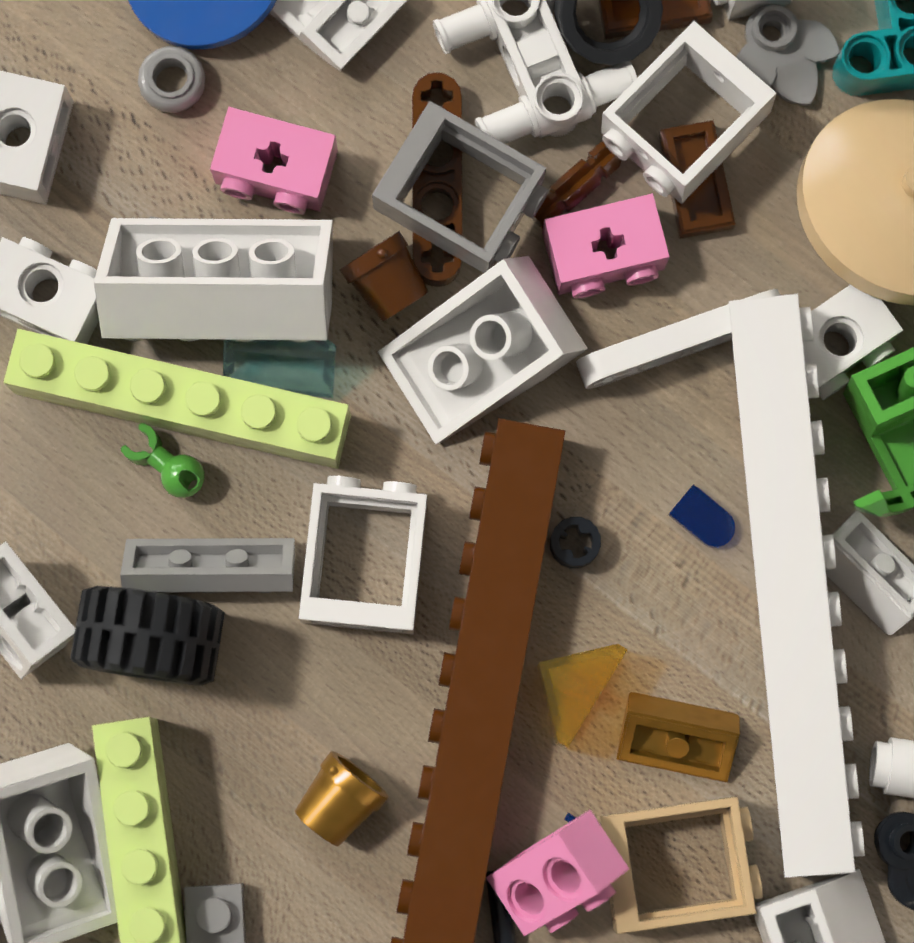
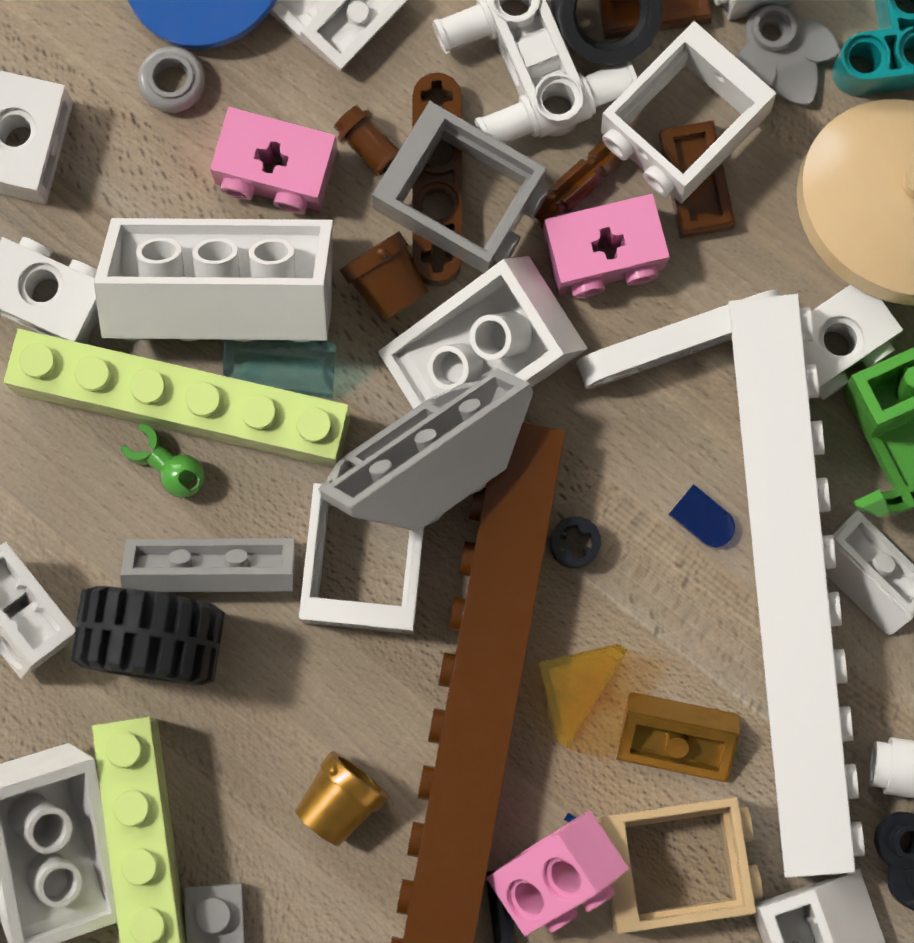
(366, 139): none -> reddish brown pin
(432, 454): none -> light grey wedge

